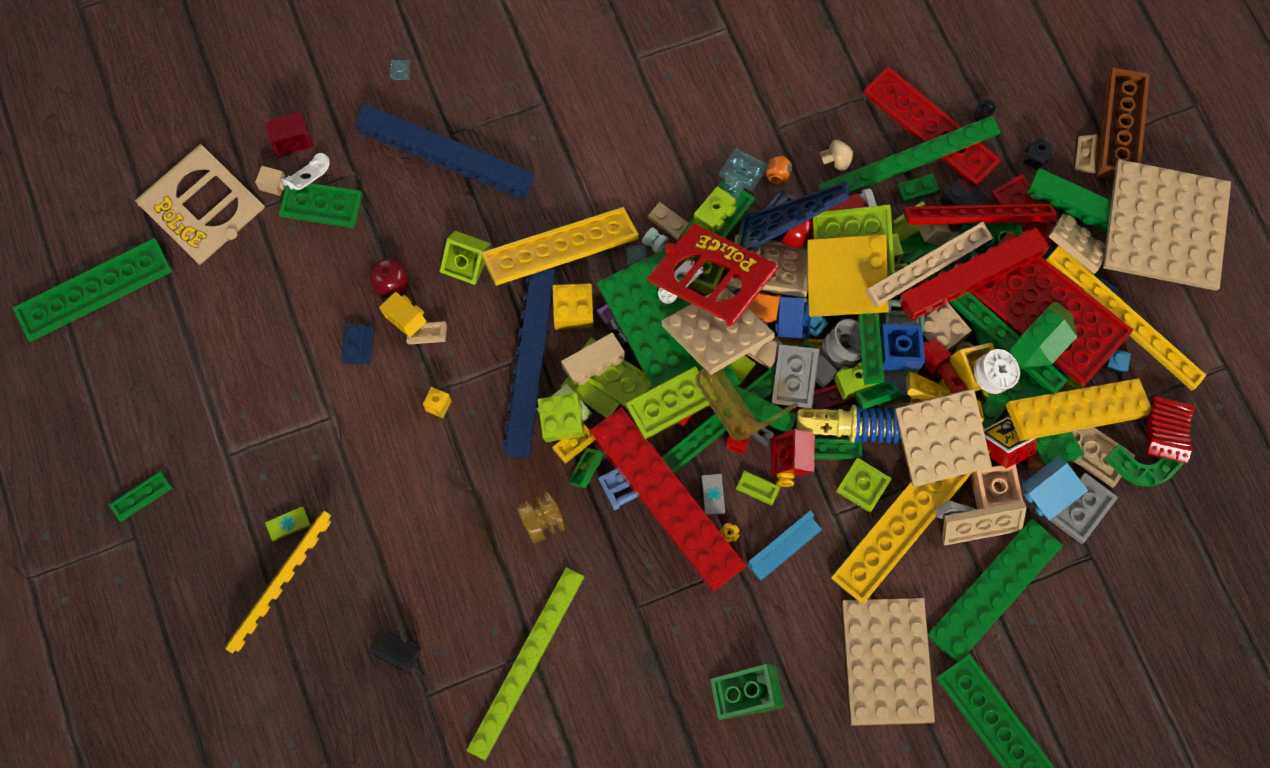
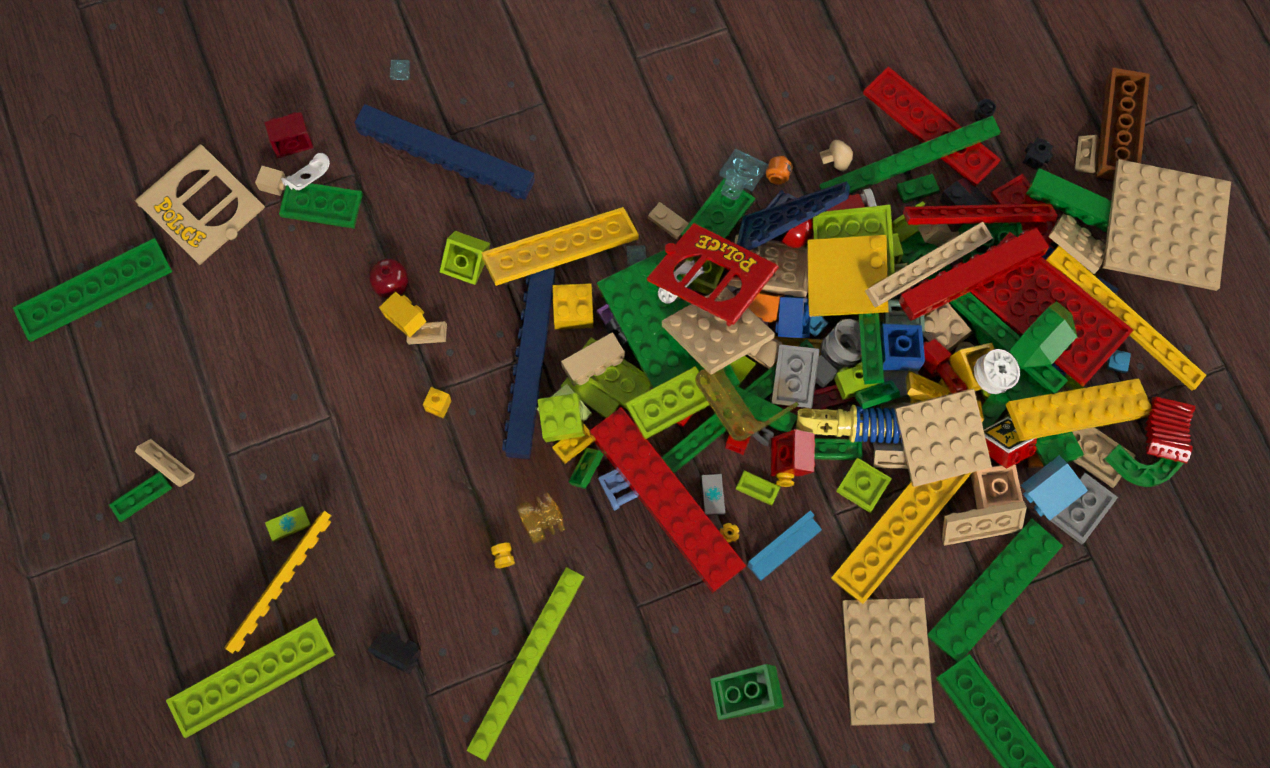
(165, 462): none -> tan plate
(250, 678): none -> lime plate
(358, 344): dark blue plate -> none
(502, 555): none -> yellow wheel
(655, 240): light aqua wheel -> none
(715, 210): lime brick -> none
(889, 455): none -> tan panel
(951, 507): light grey plate -> none

